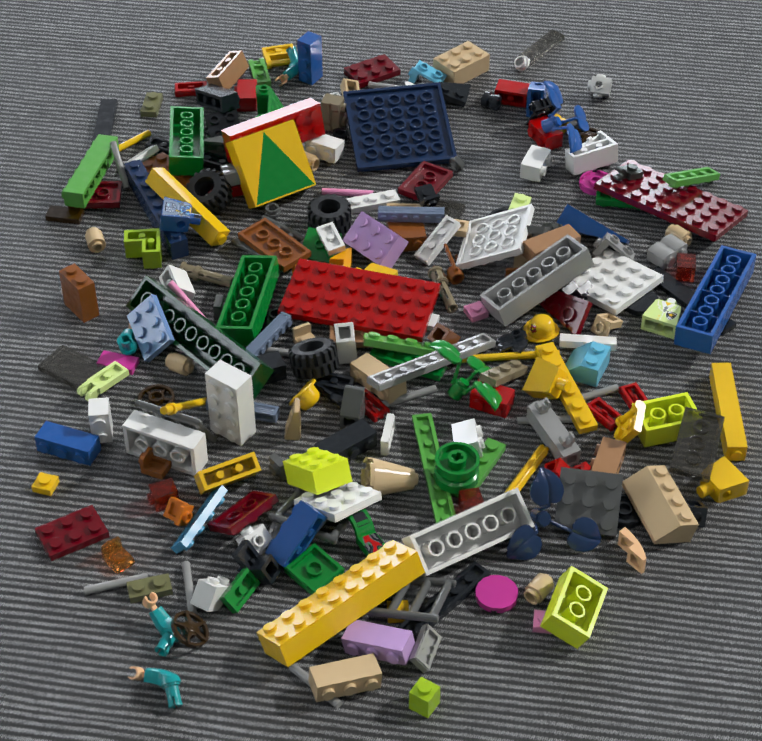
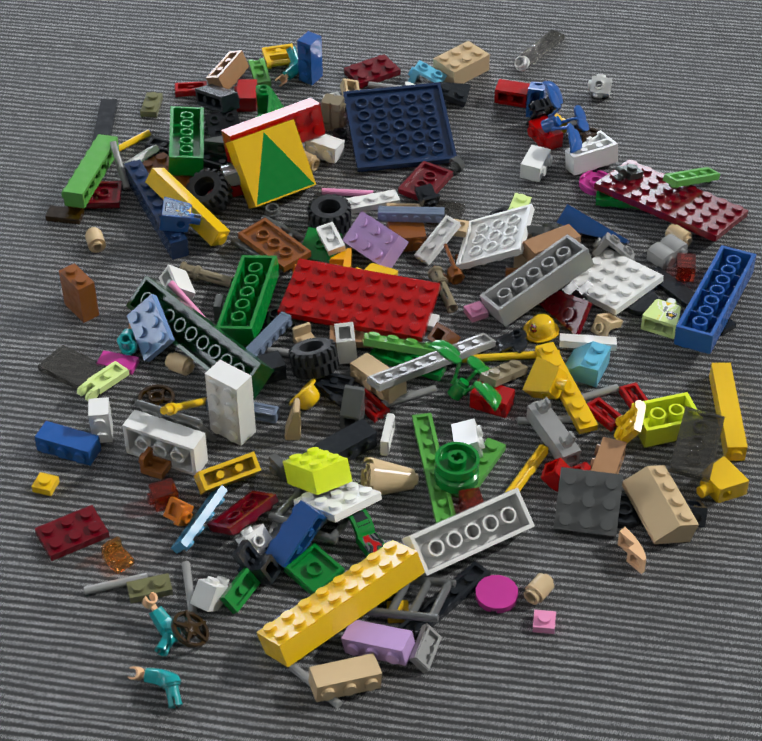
(144, 244): lime brick -> none
(424, 697): lime brick -> none
(491, 101): black wheel -> none
(543, 491): dark blue plant -> none
(574, 607): neon yellow brick -> none

